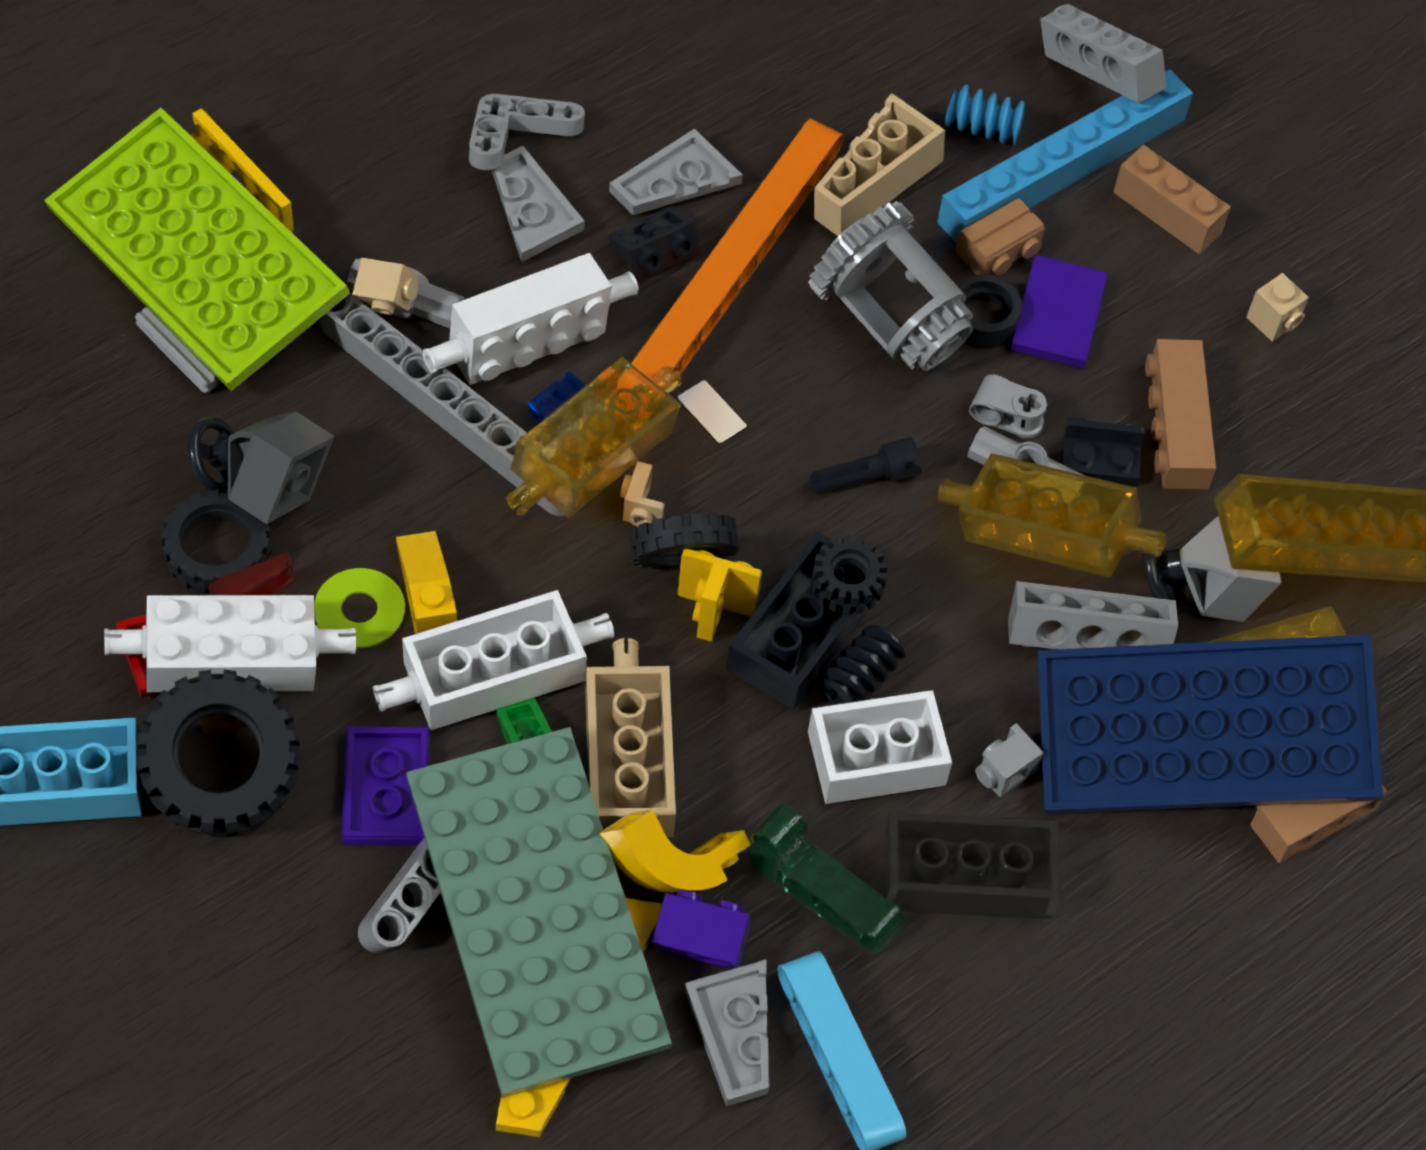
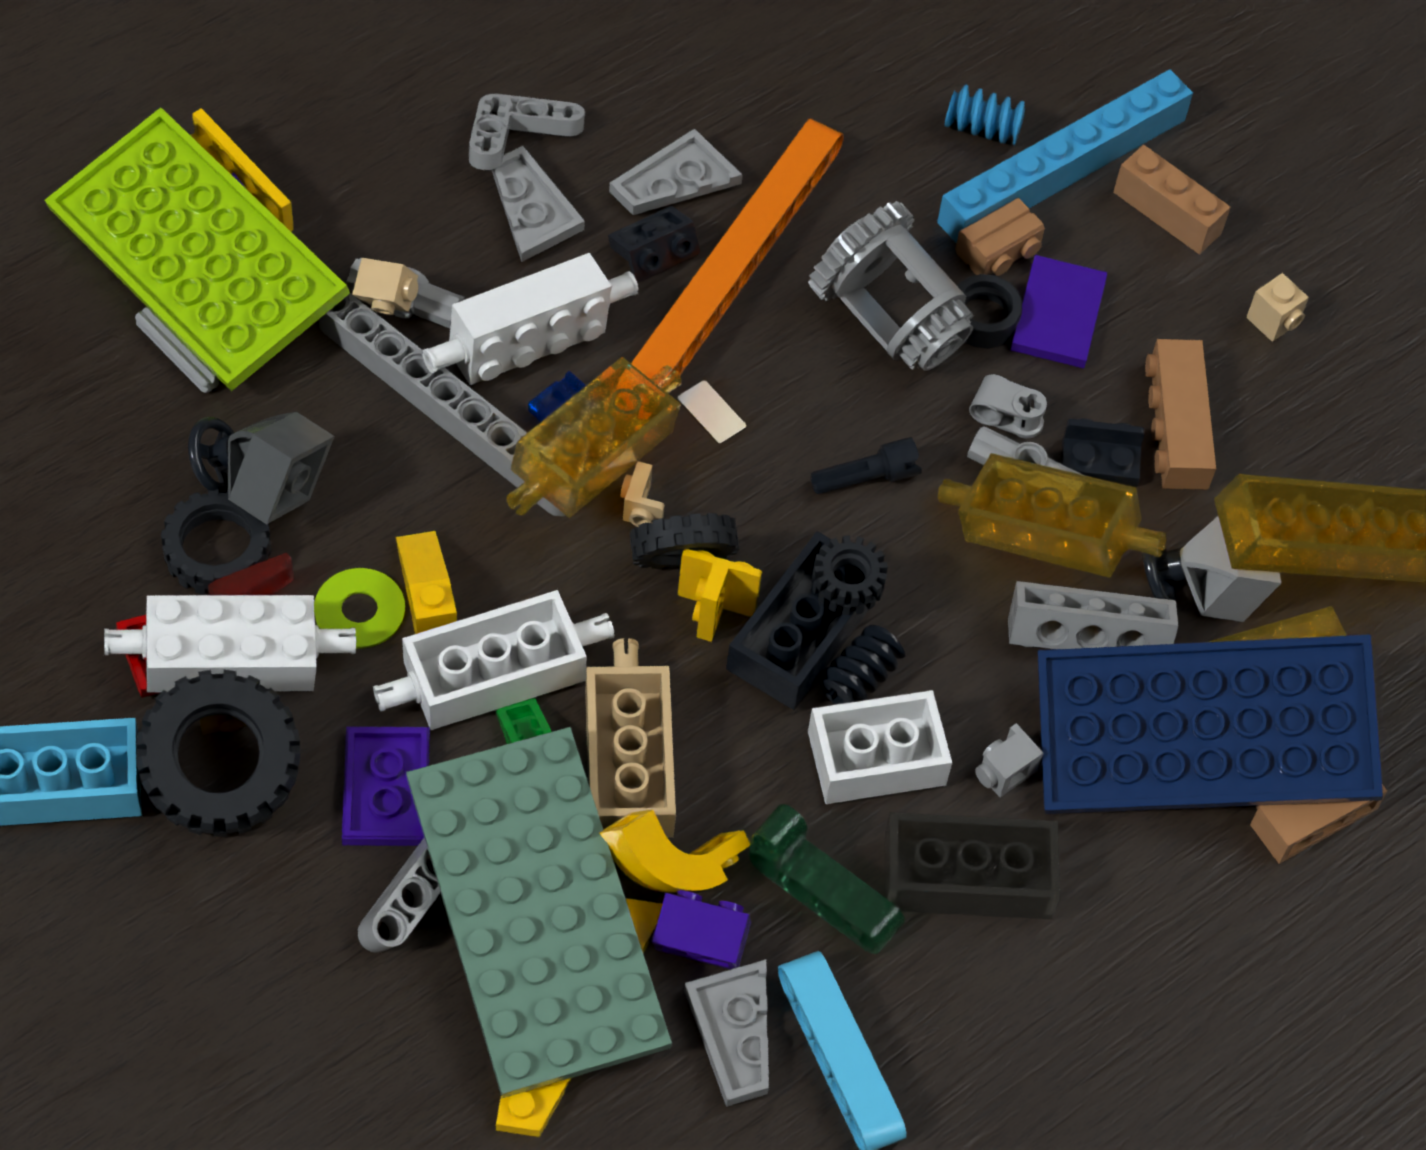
(879, 165): tan wedge -> none
(1103, 53): light grey brick -> none

